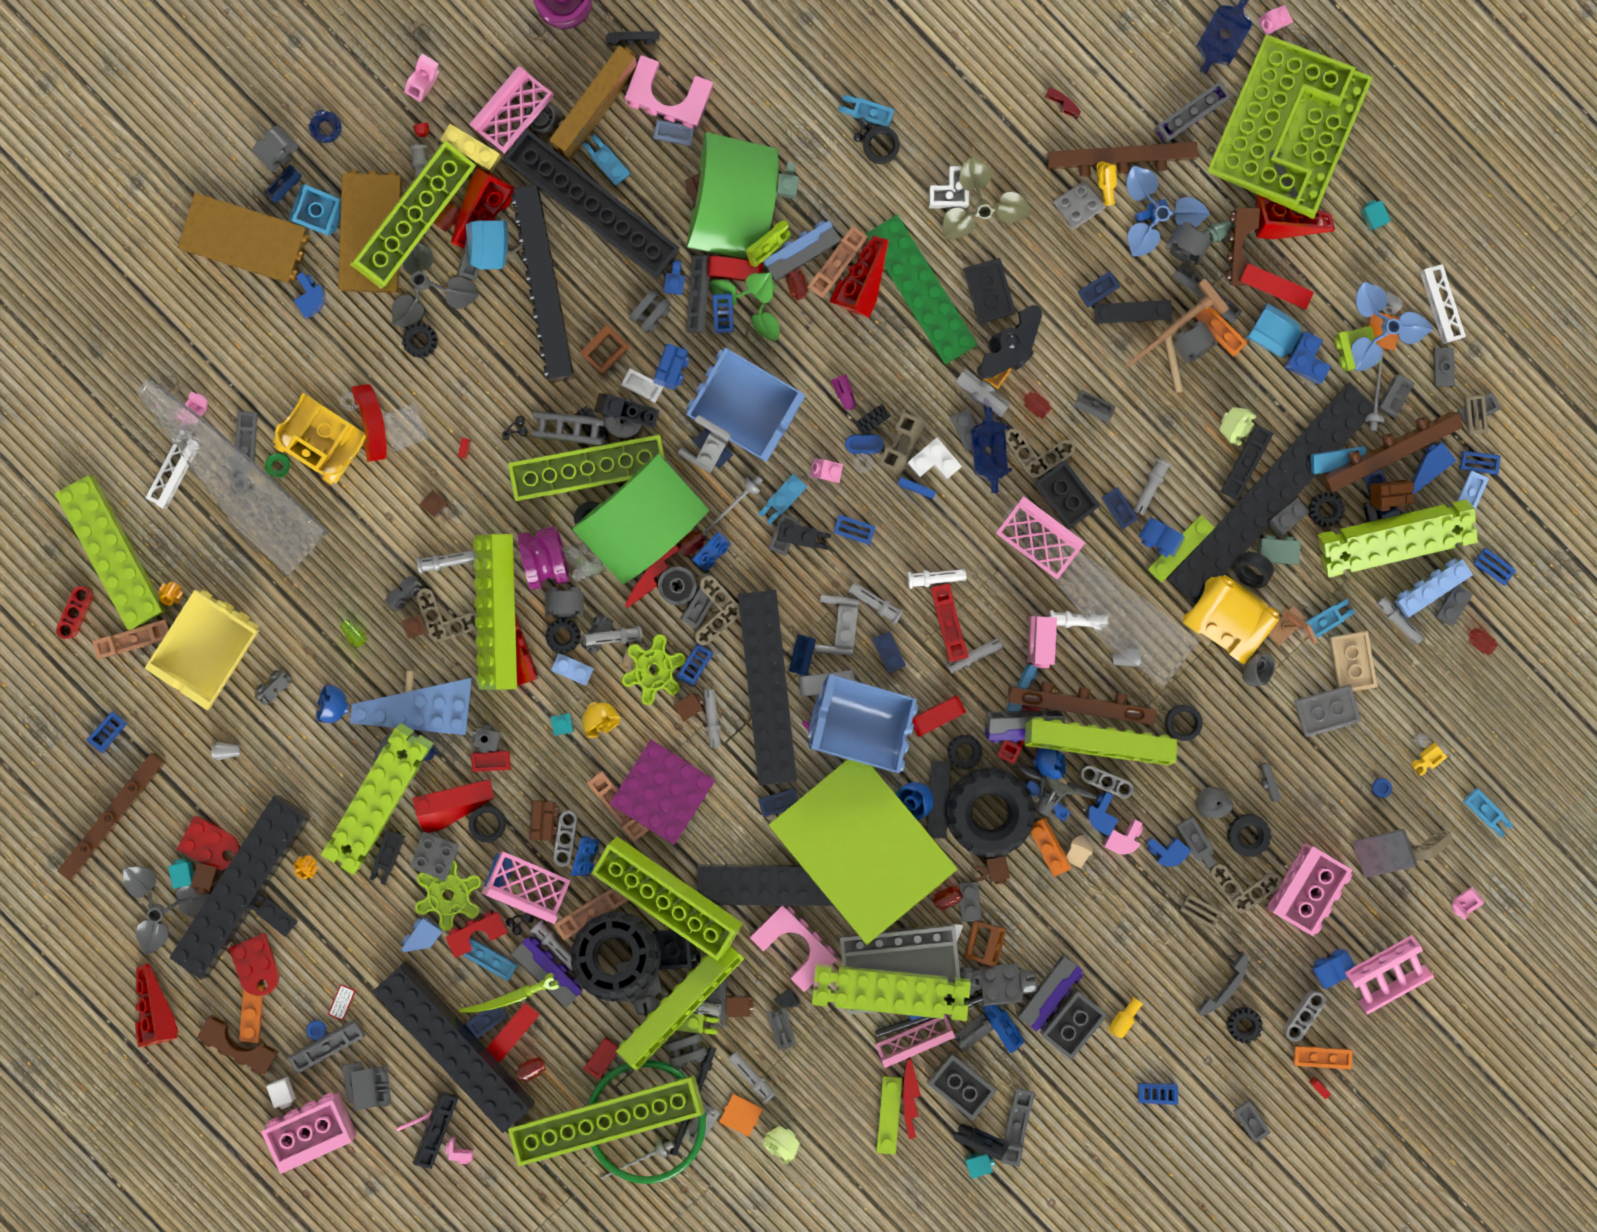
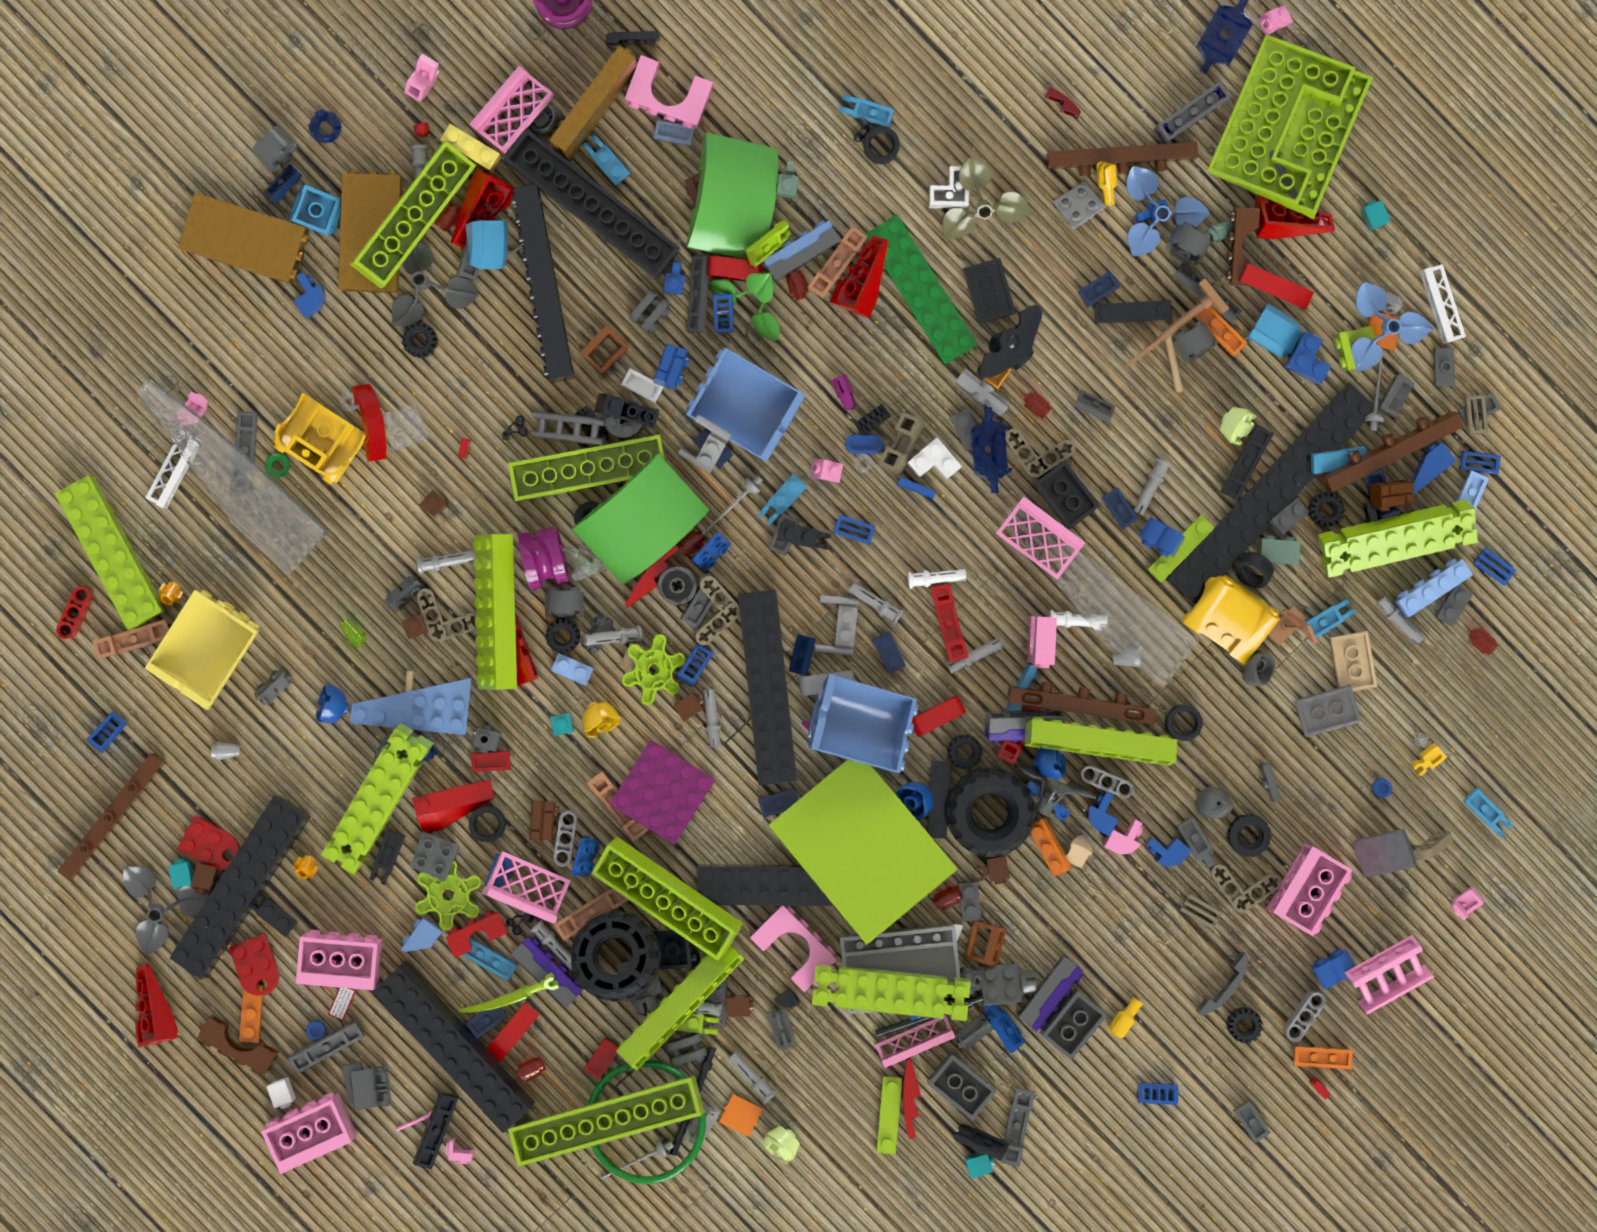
(336, 972): none -> bright pink brick

